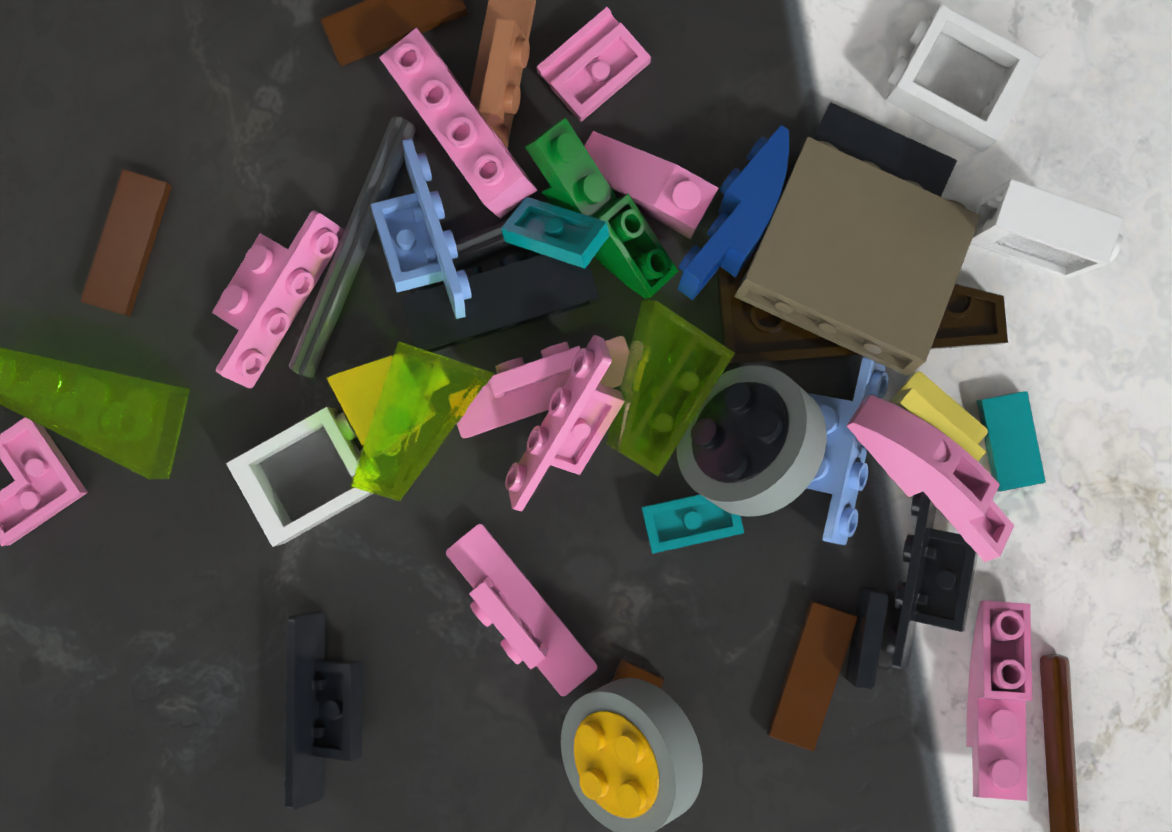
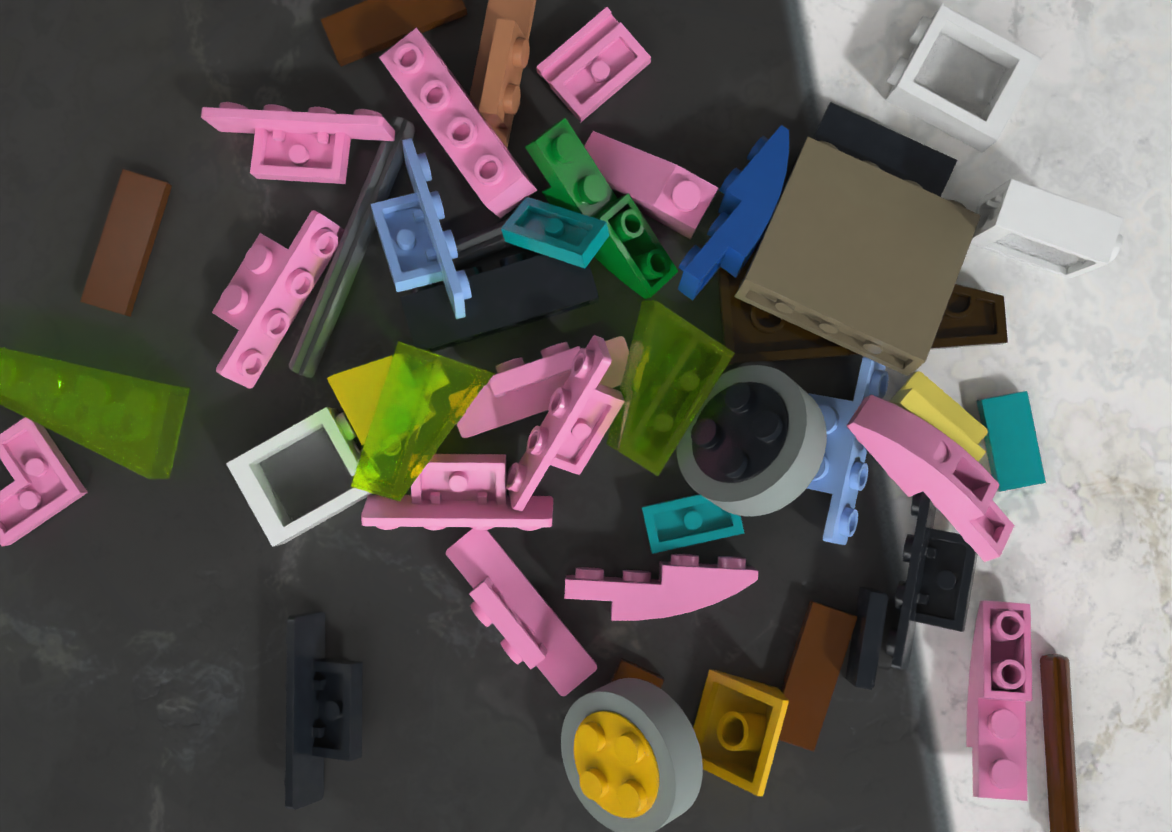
(299, 144): none -> bright pink bracket
(459, 493): none -> bright pink bracket
(681, 587): none -> bright pink slope
(739, 729): none -> yellow slope

